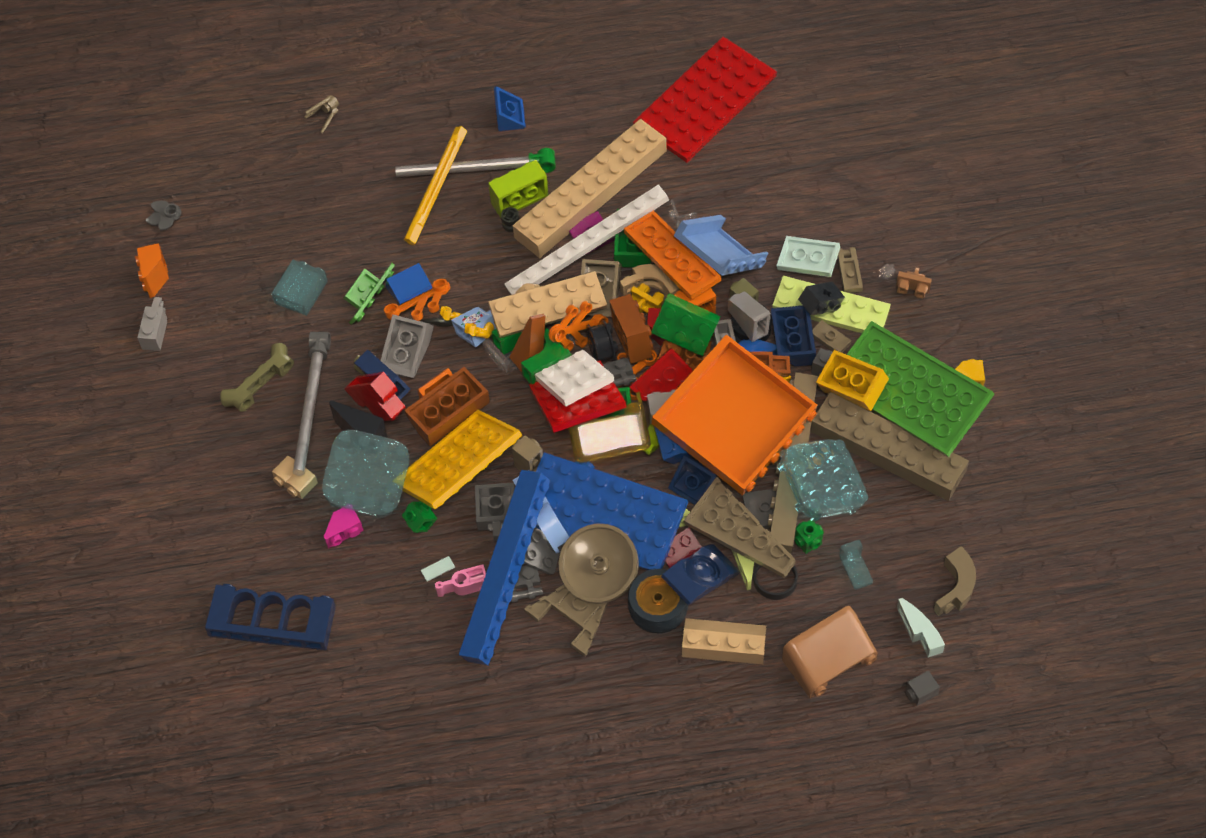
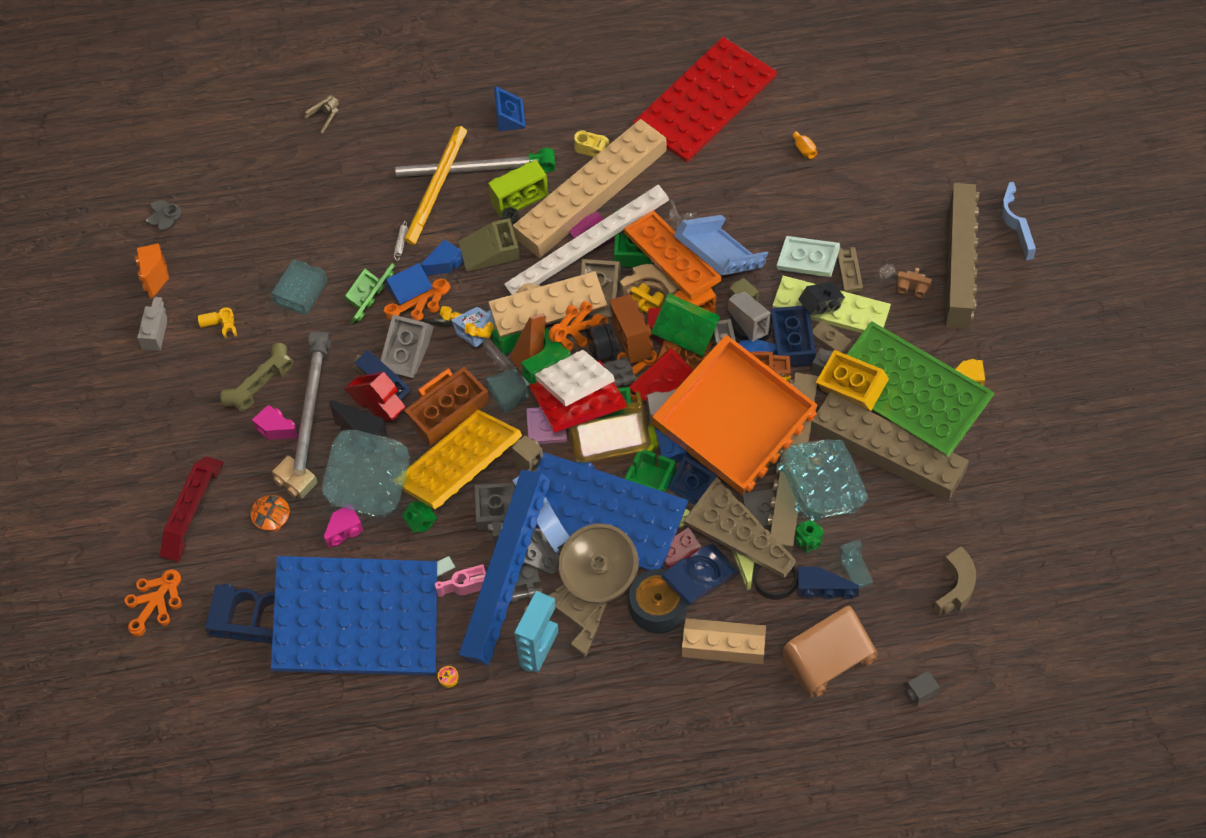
(154, 599): none -> orange plant
(186, 505): none -> dark red slope
(224, 317): none -> yellow bar
(270, 512): none -> orange dish
(273, 424): none -> dark pink slope
(354, 616): none -> blue plate
(400, 240): none -> white piece
(442, 259): none -> blue slope
(448, 676): none -> tile
(490, 246): none -> olive slope
(508, 389): none -> clear light blue torso
(535, 632): none -> medium azure arch
(540, 429): none -> lavender plate
(589, 143): none -> light yellow piece
(648, 474): none -> green piece
(805, 145): none -> light orange plant
(821, 583): none -> dark blue slope
(920, 628): light aqua slope -> none
(962, 256): none -> dark tan brick
(1018, 224): none -> light blue piece

